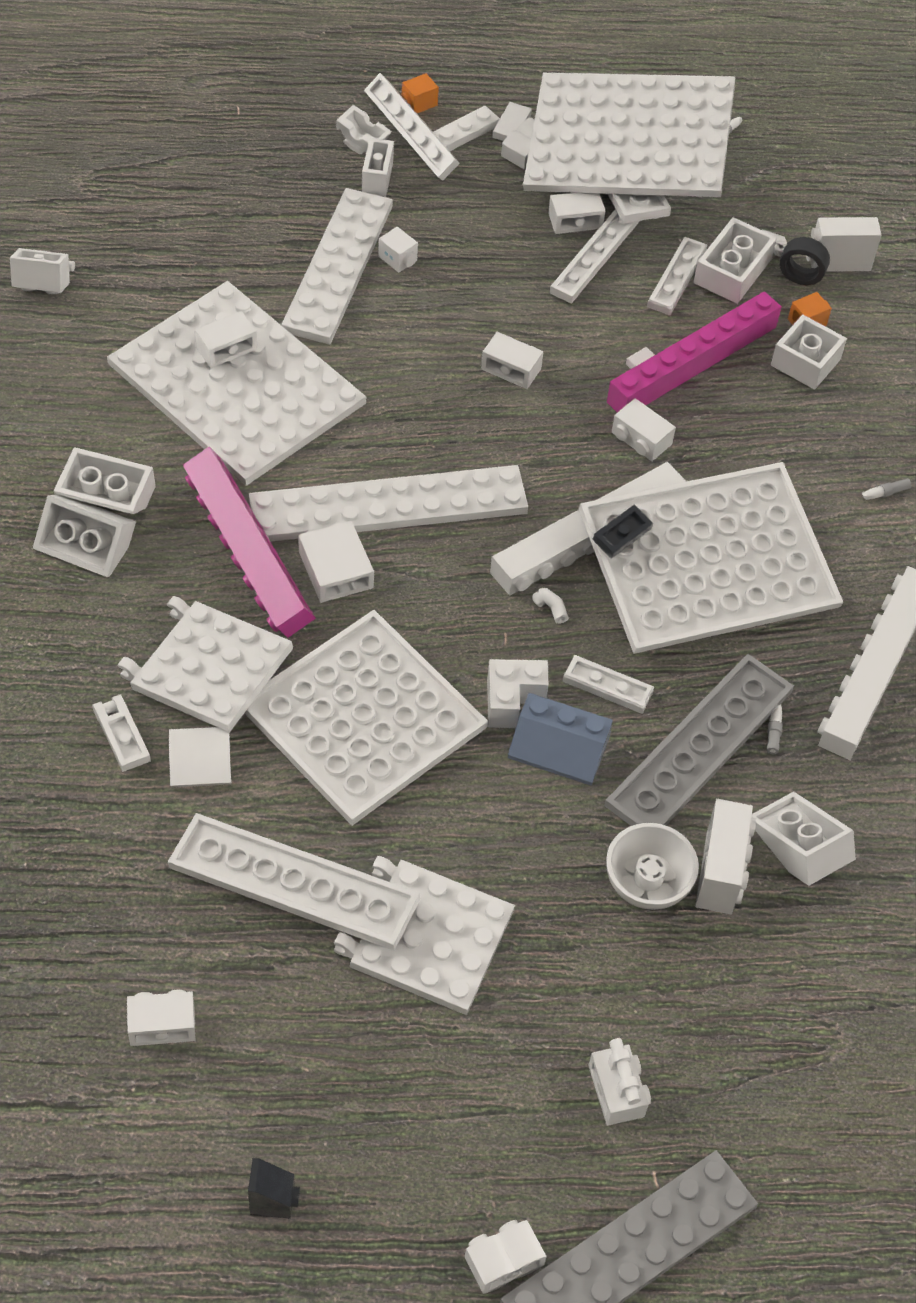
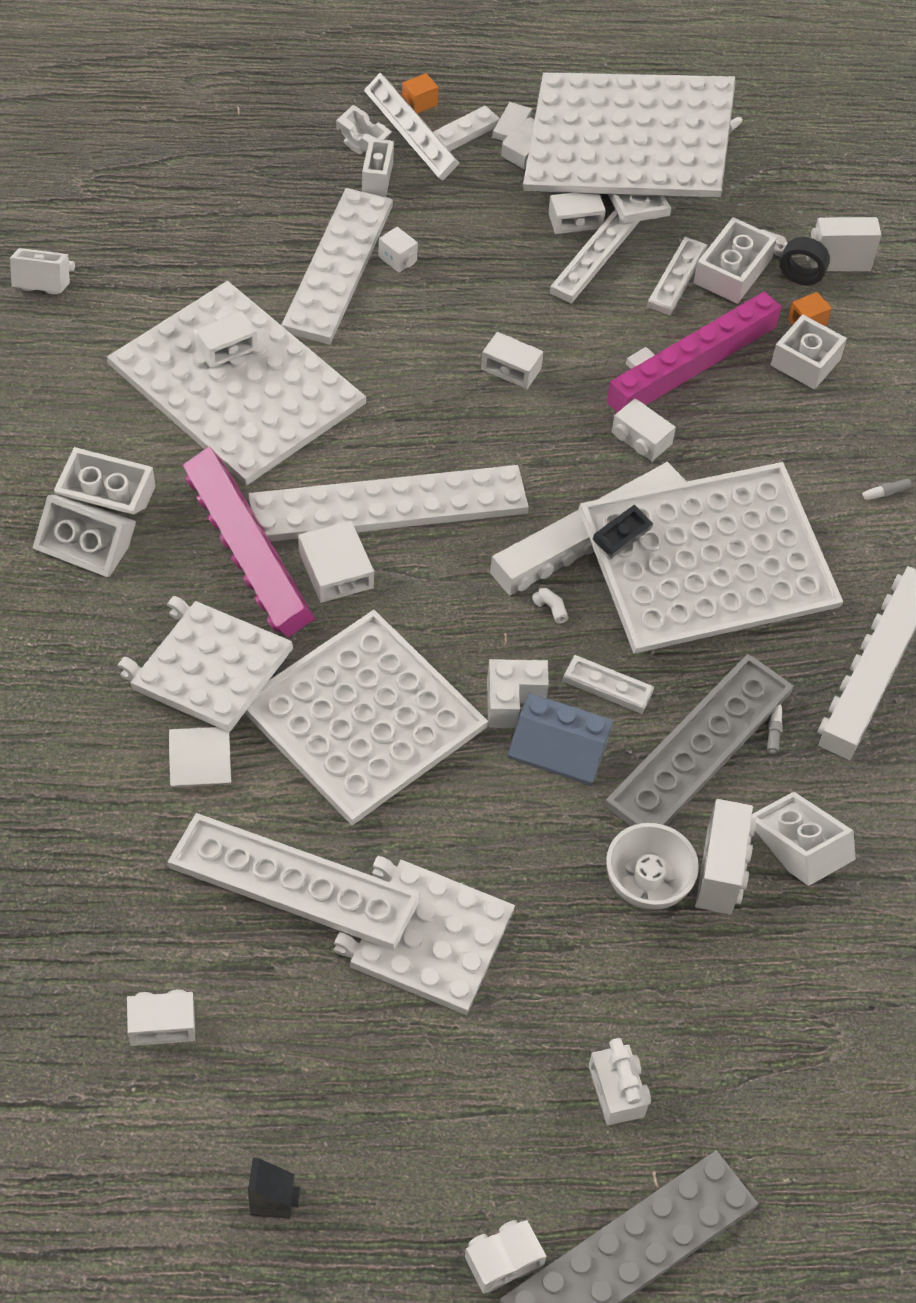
(121, 733): white plate -> none

